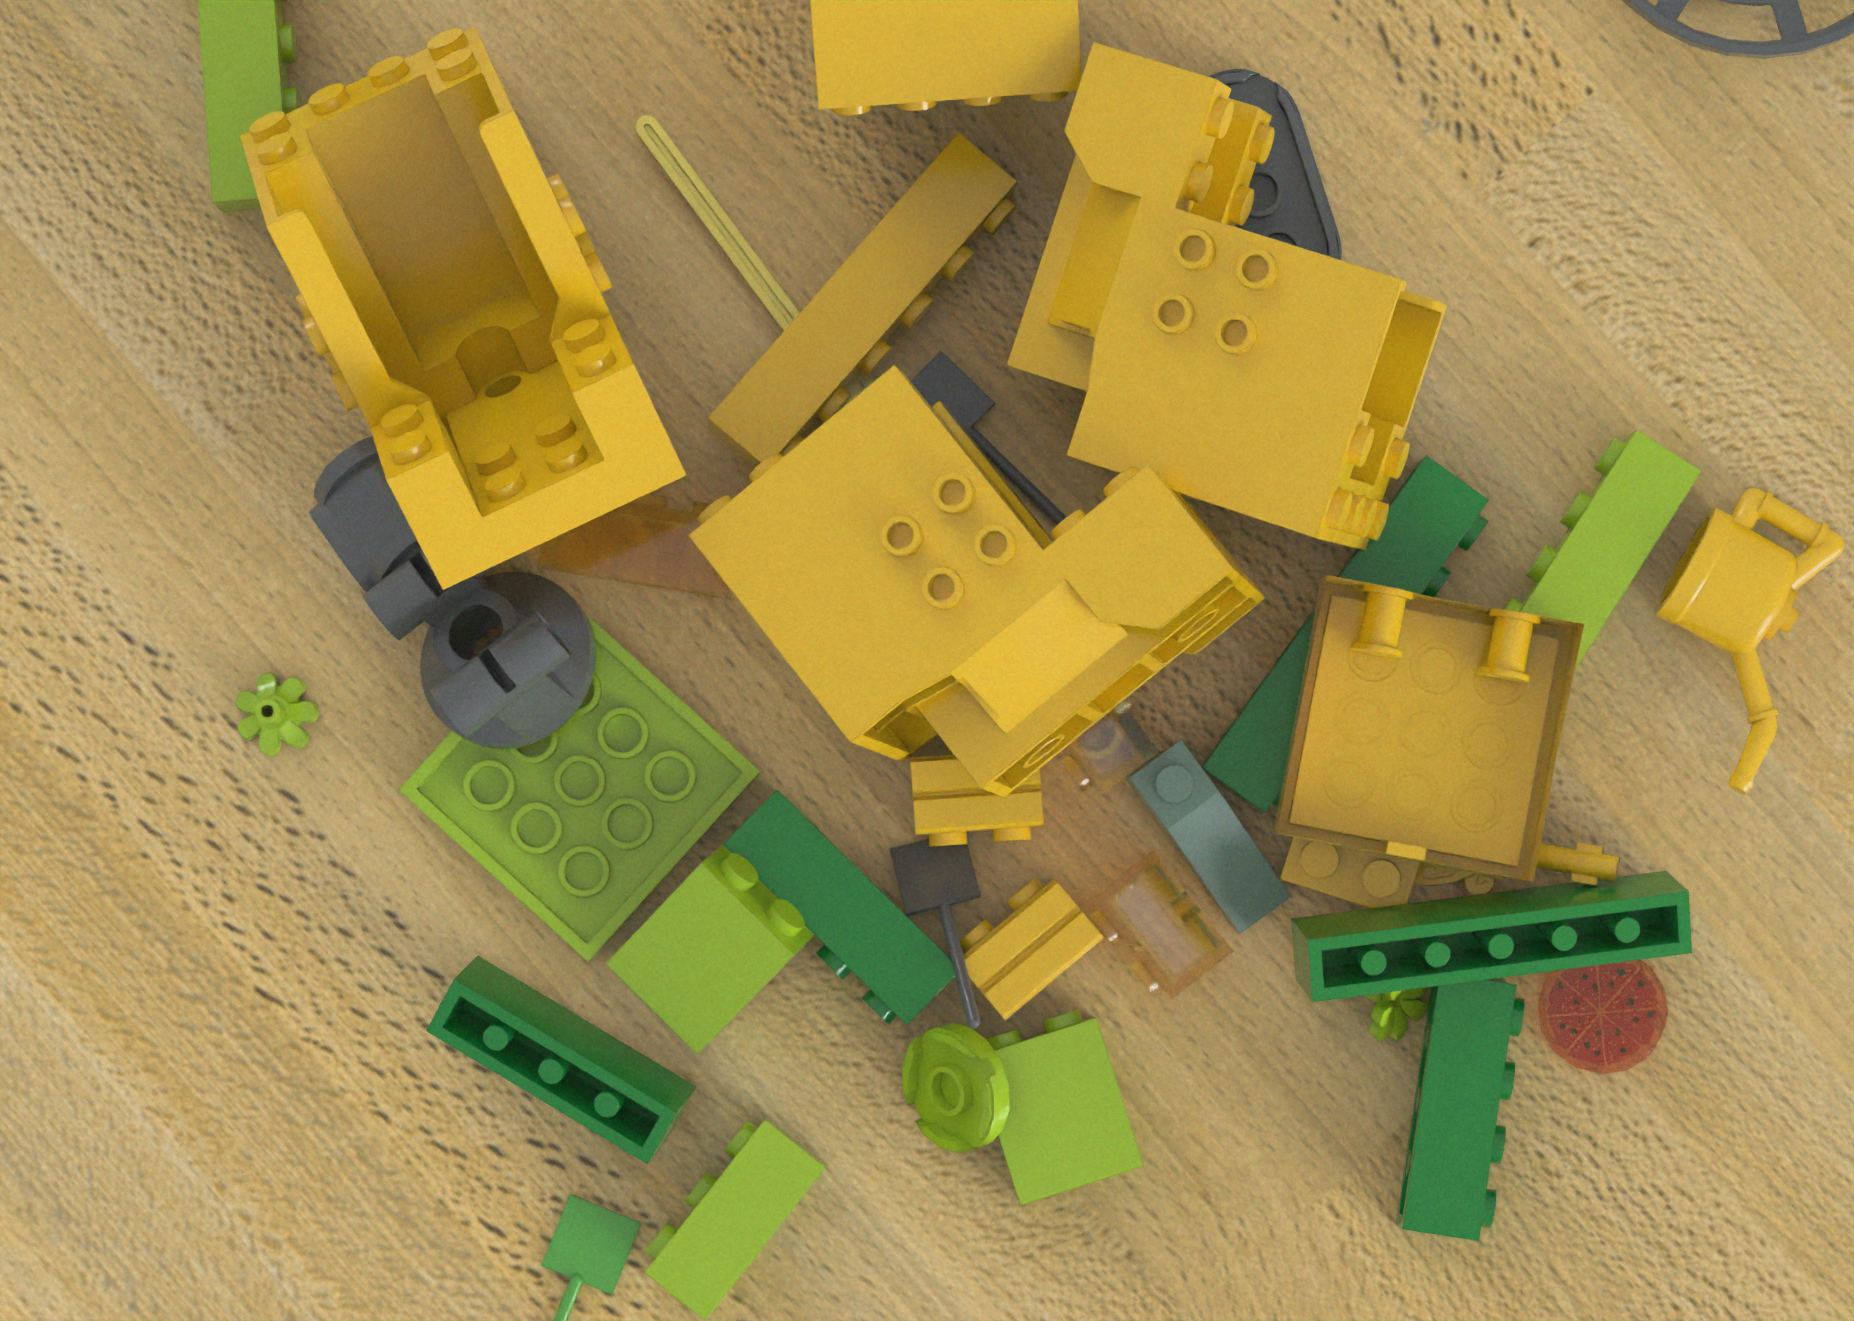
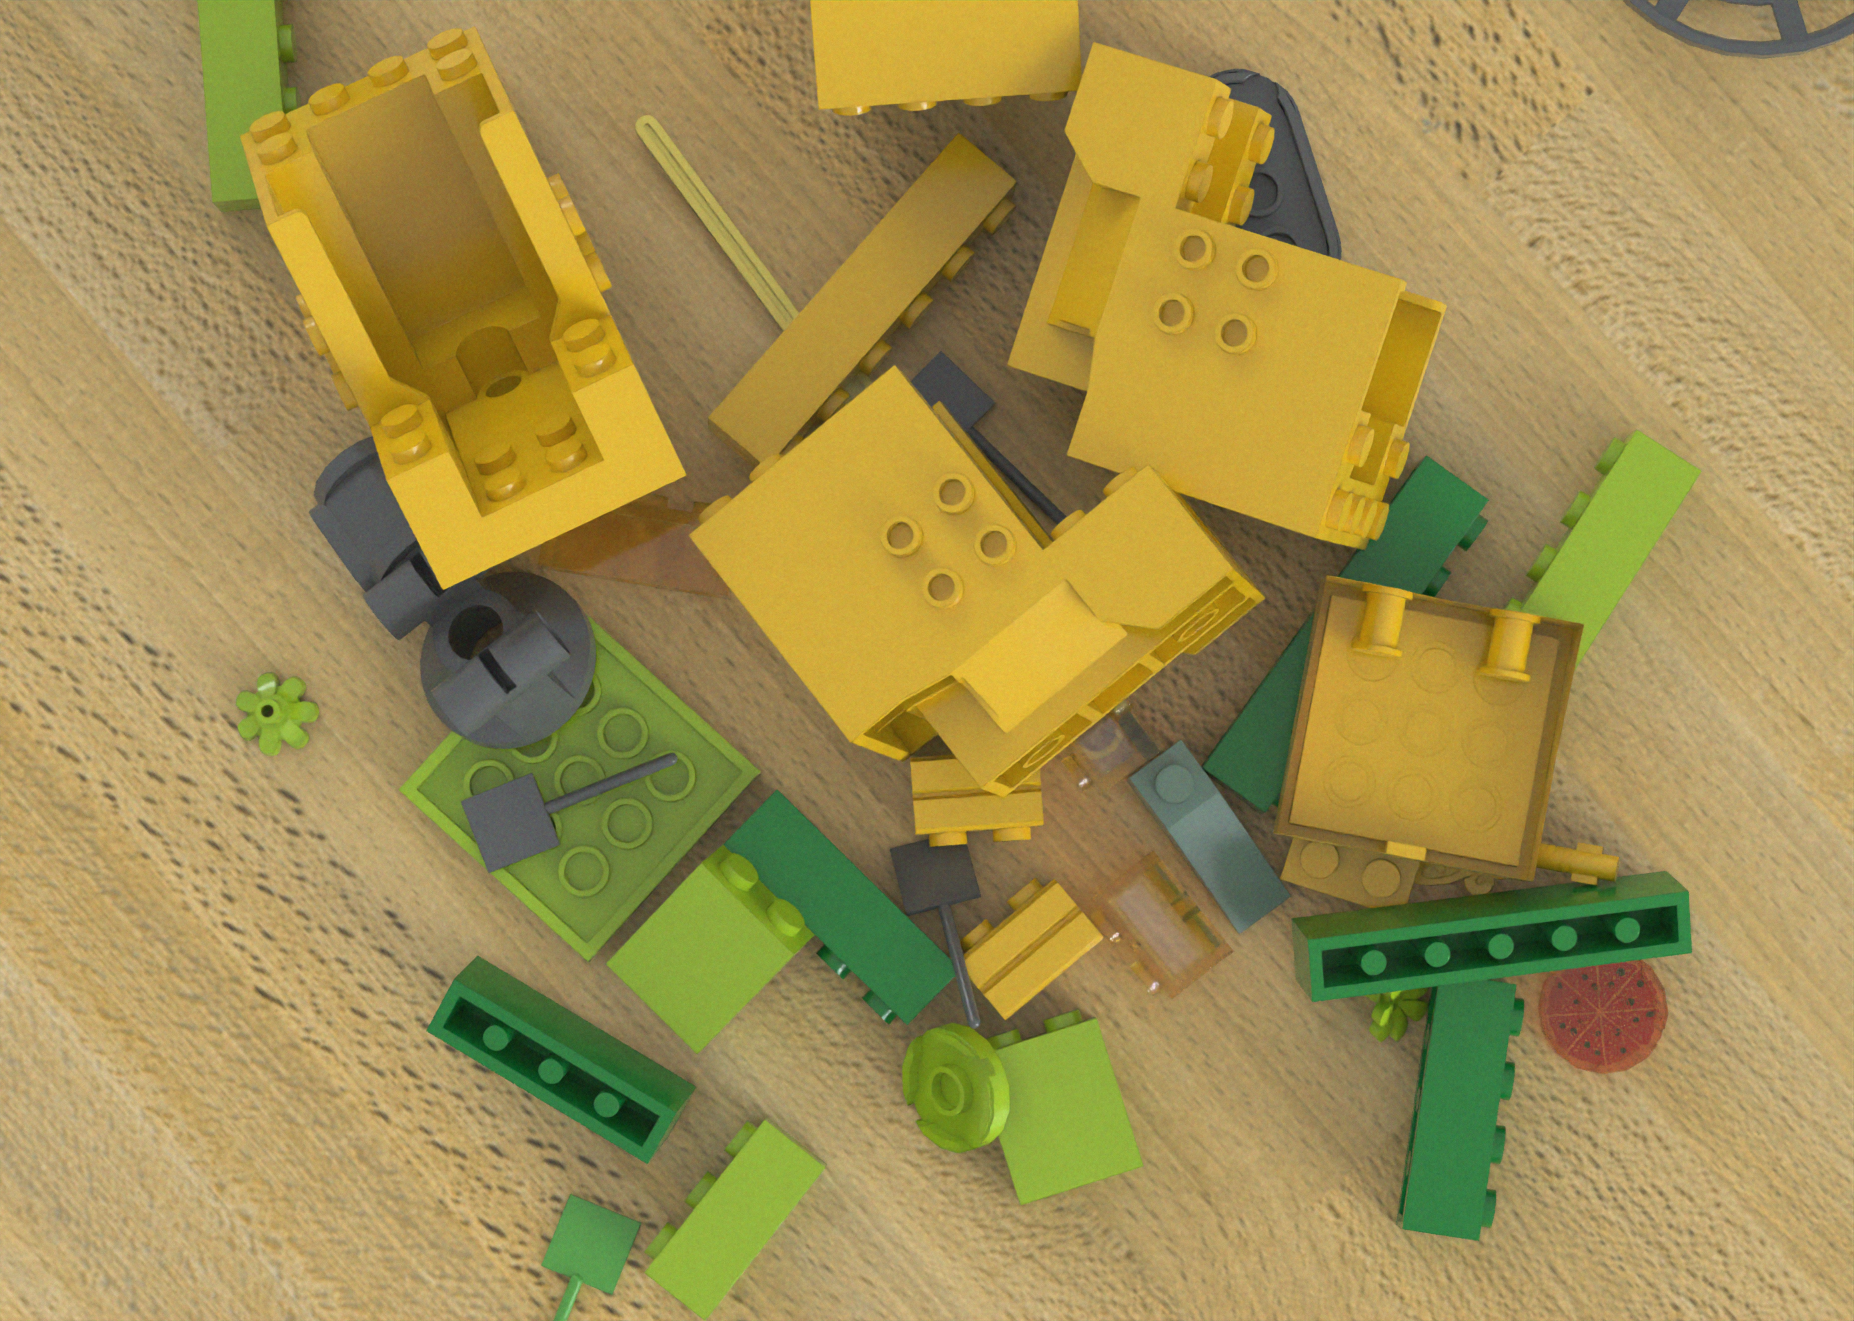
(516, 823): none -> dark grey piece
(1742, 589): yellow piece -> none

